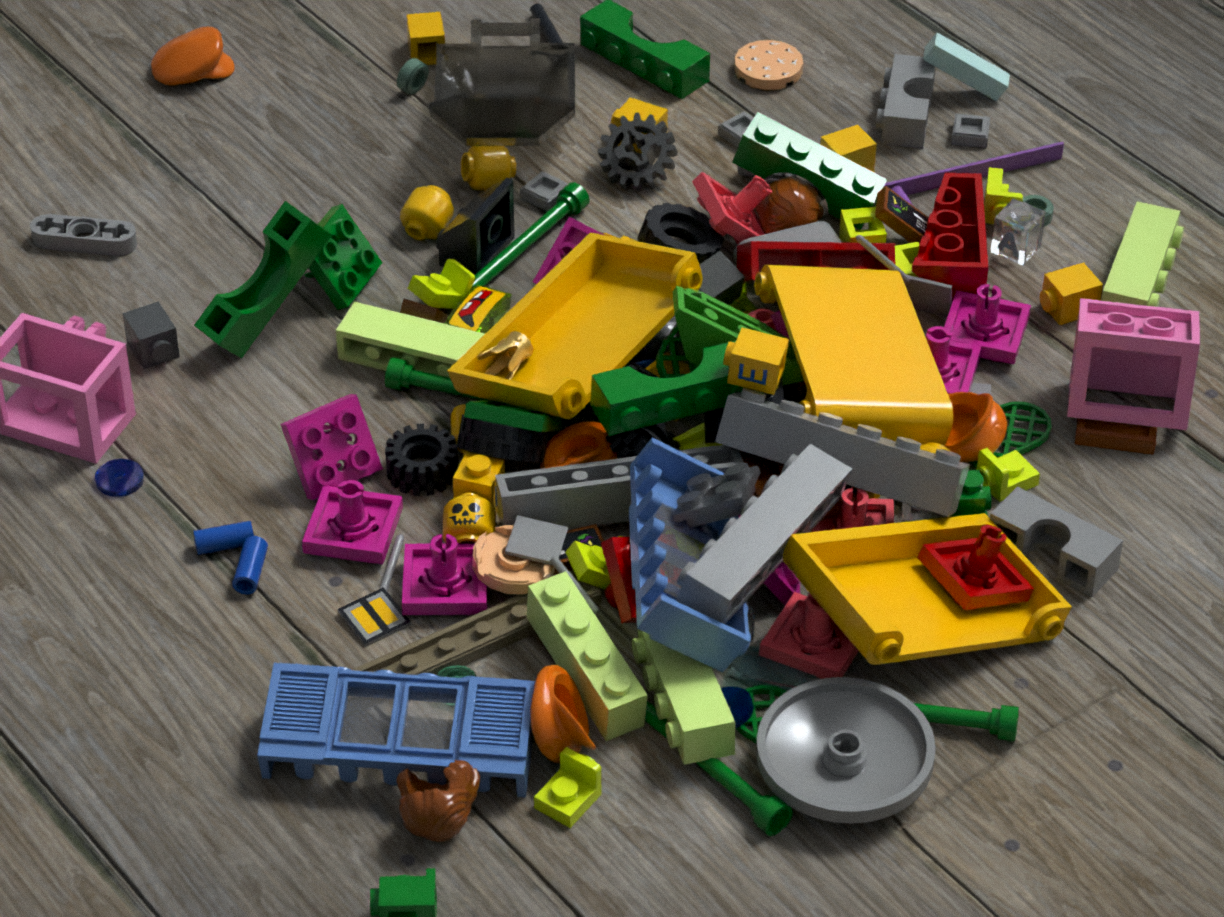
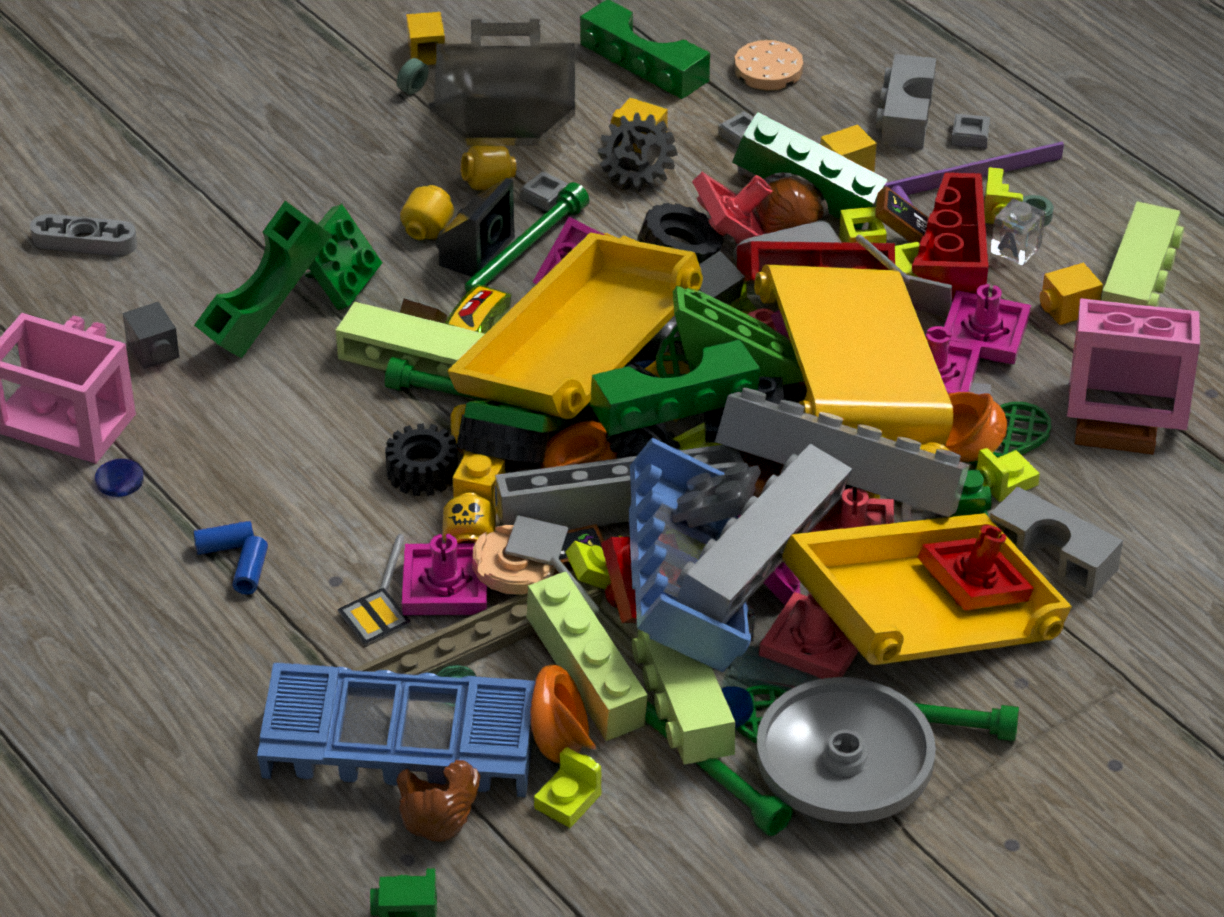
(192, 58): orange piece -> none
(319, 449): dark pink plate -> none
(353, 516): dark pink plate -> none
(443, 289): neon yellow bracket -> none
(514, 351): pearl gold piece -> none
(546, 25): black bar -> none
(756, 360): yellow brick -> none
(966, 66): light aqua piece -> none

